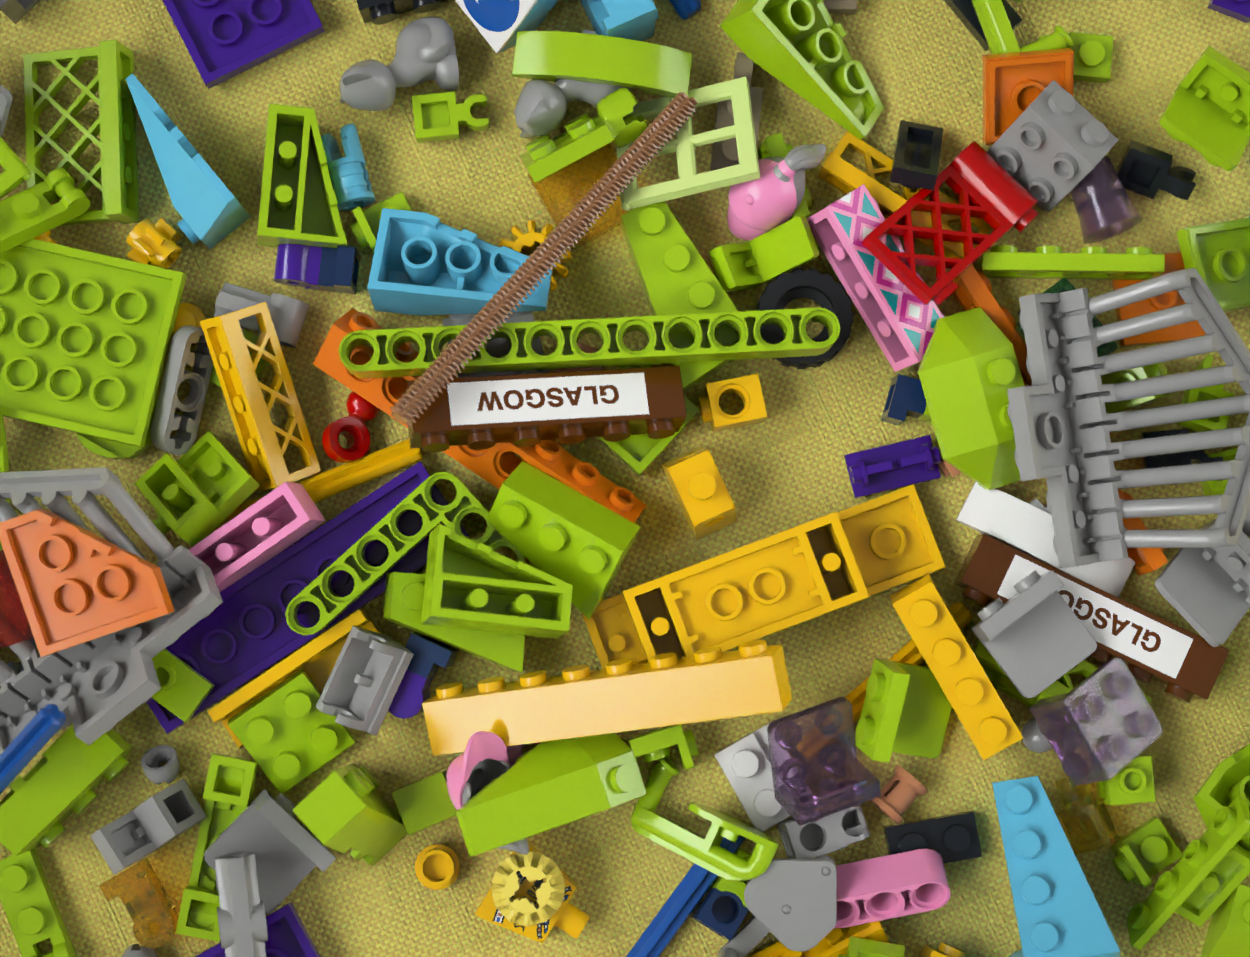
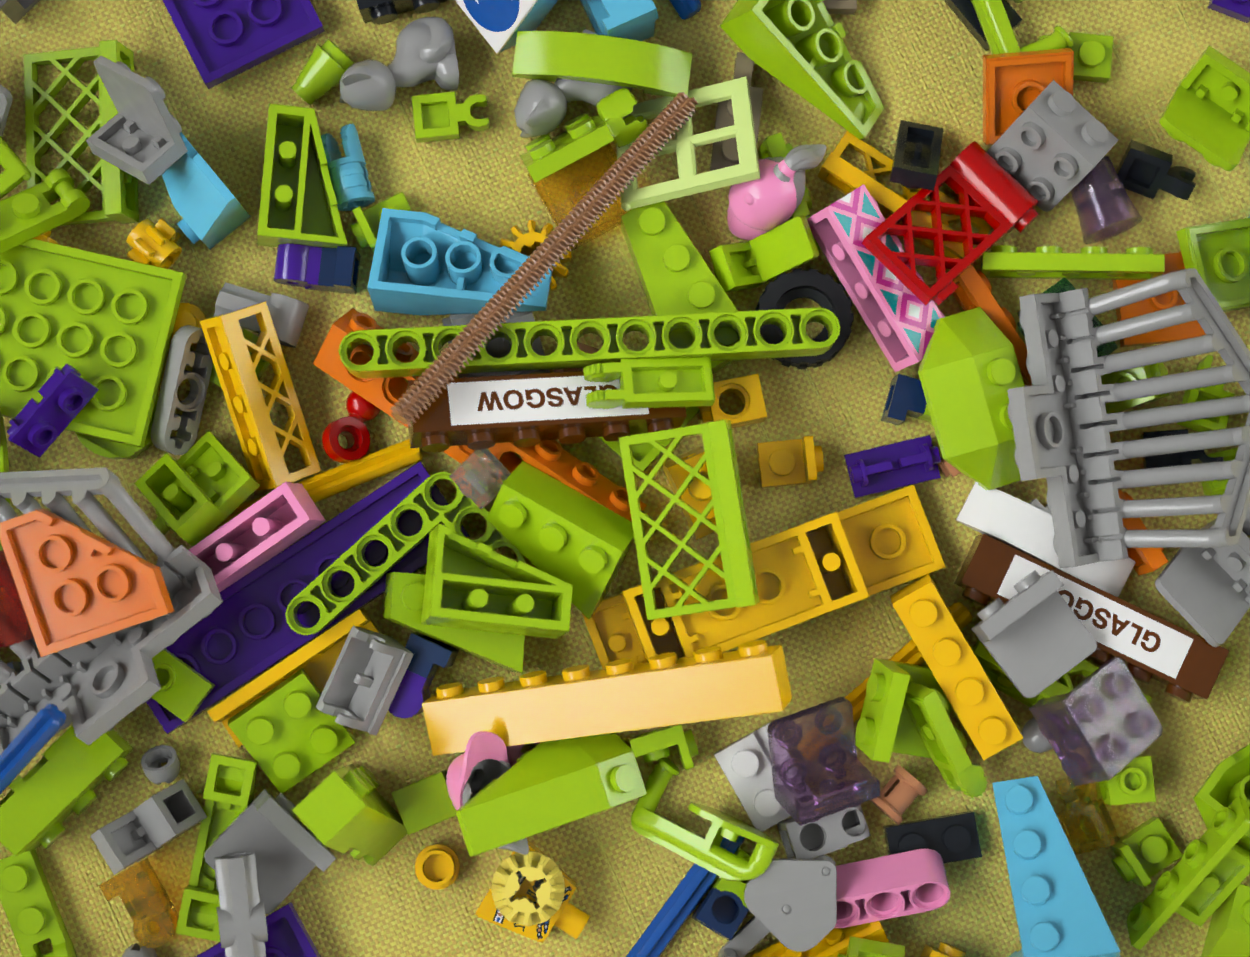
(43, 422): none -> dark purple hinge
(143, 133): none -> light grey bracket
(321, 72): none -> lime cone
(480, 476): none -> clear bracket
(653, 383): none -> lime hinge
(728, 512): none -> lime fence
(789, 462): none -> yellow bracket
(943, 740): none -> lime hinge

